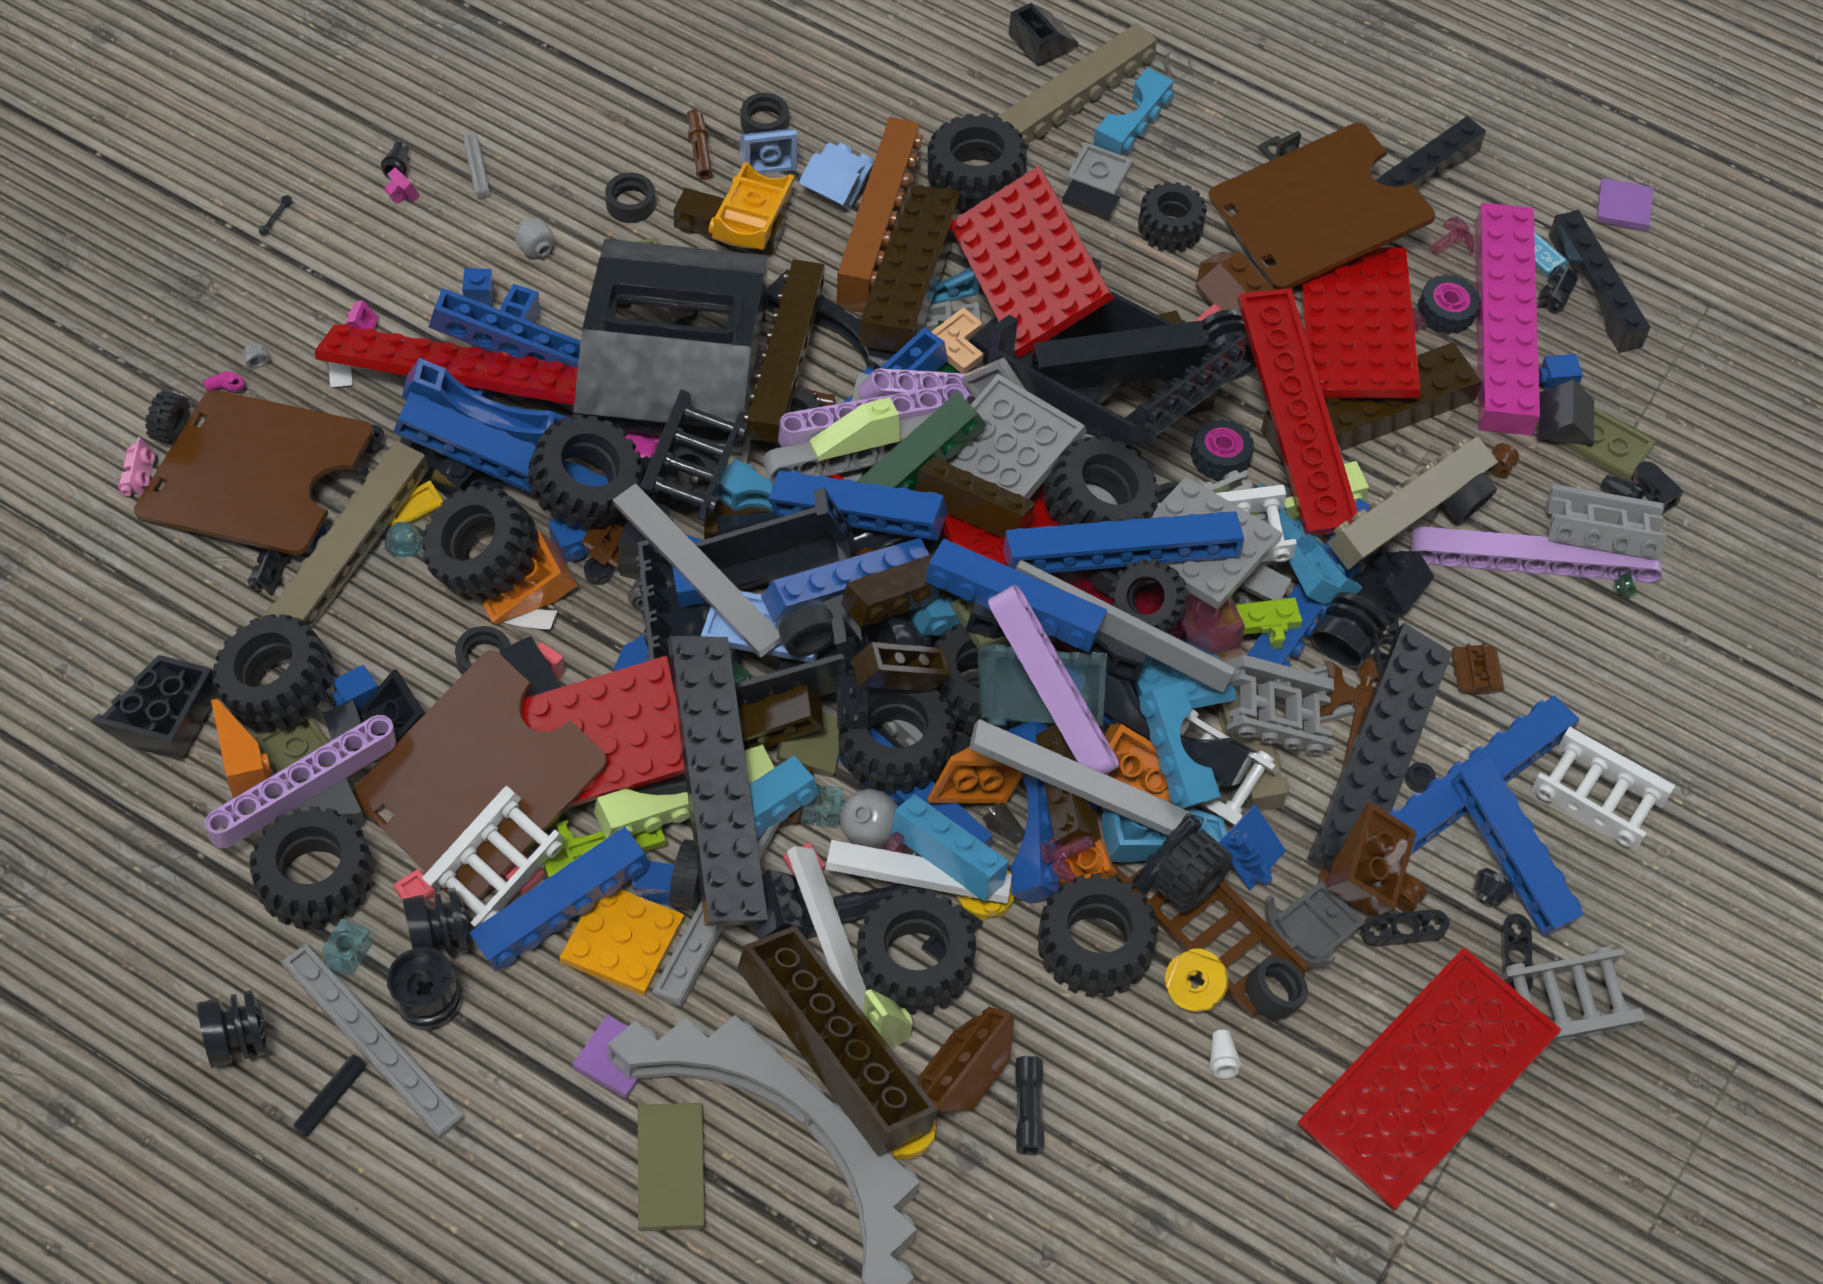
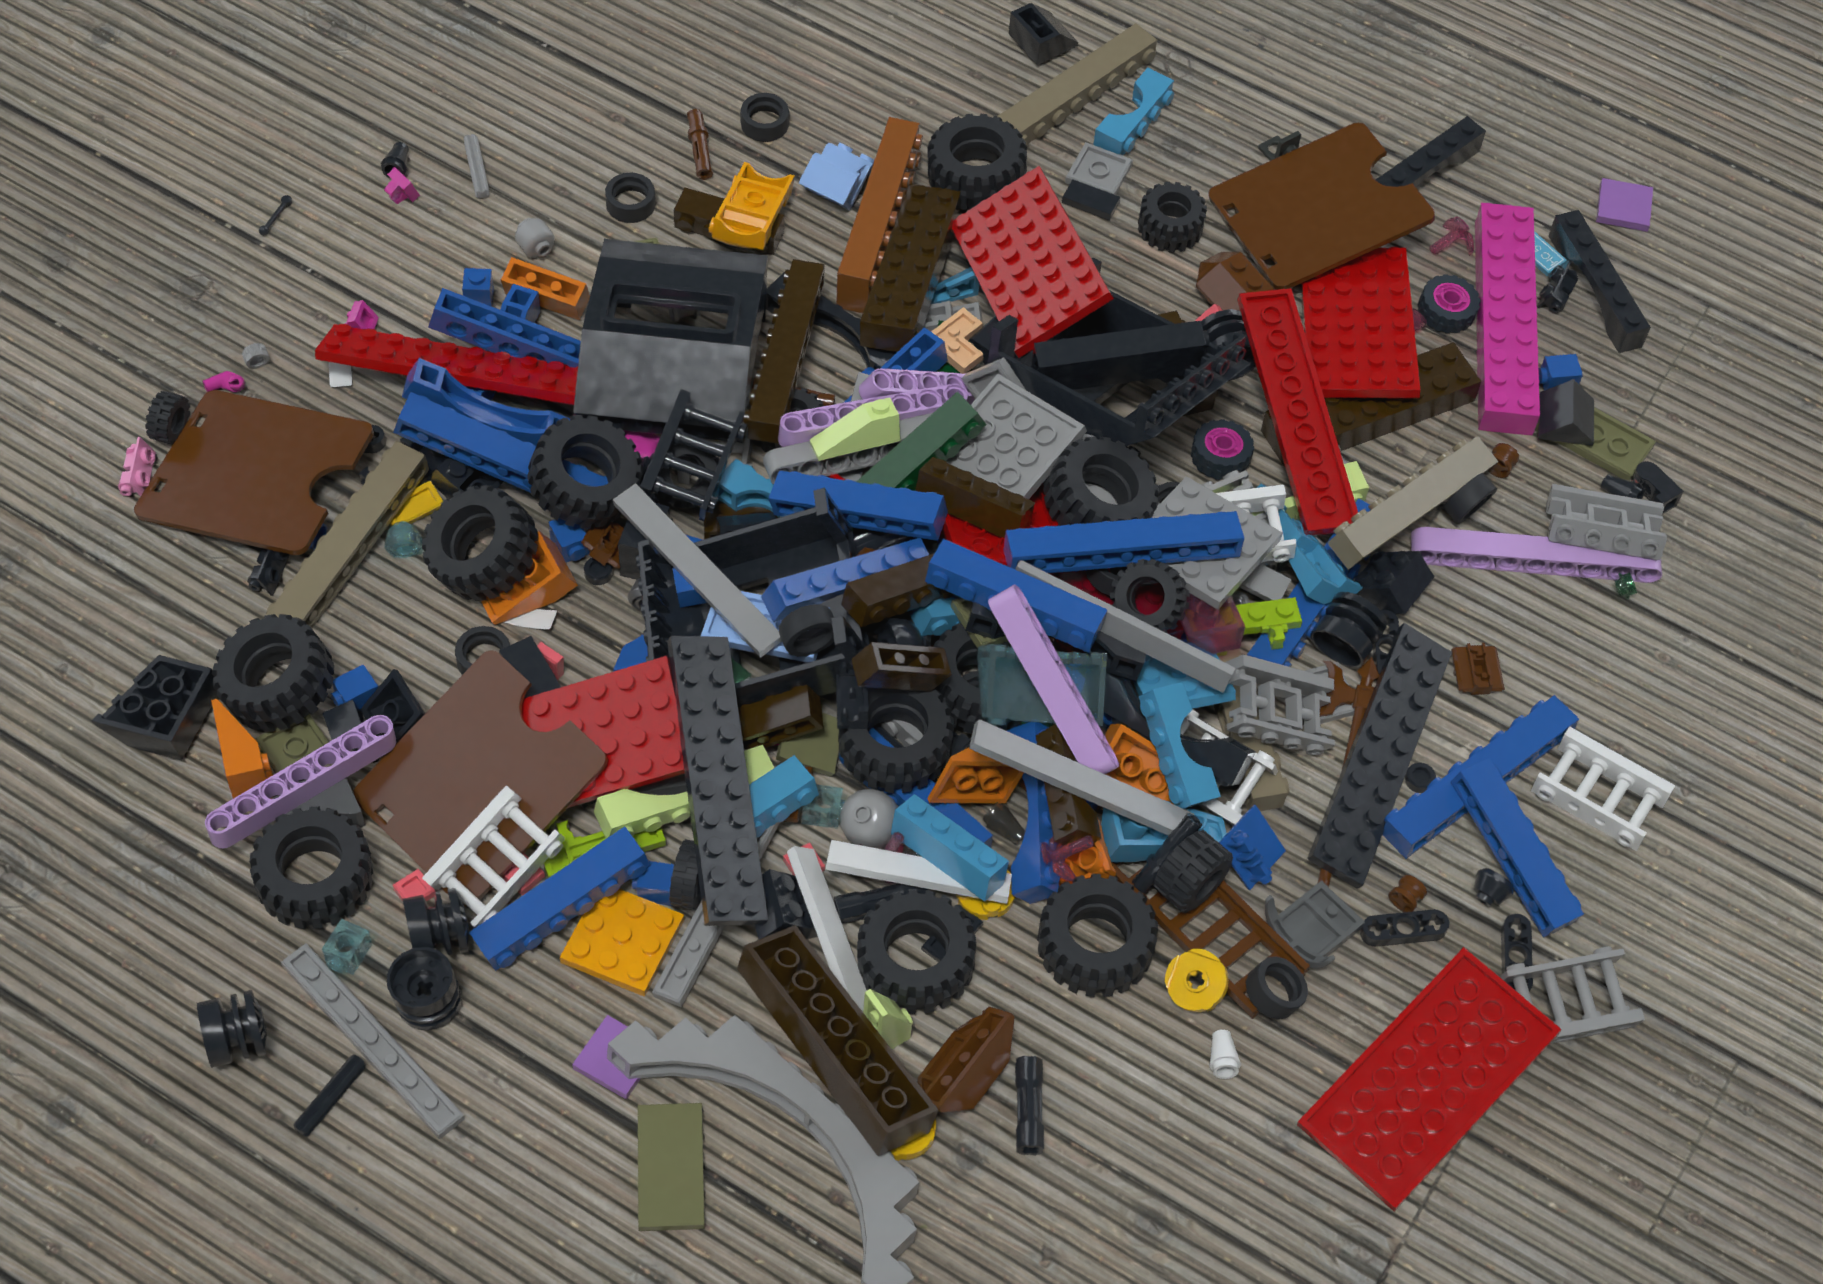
(555, 290): none -> orange brick
(770, 150): light blue slope -> none
(1372, 862): reddish brown slope -> none

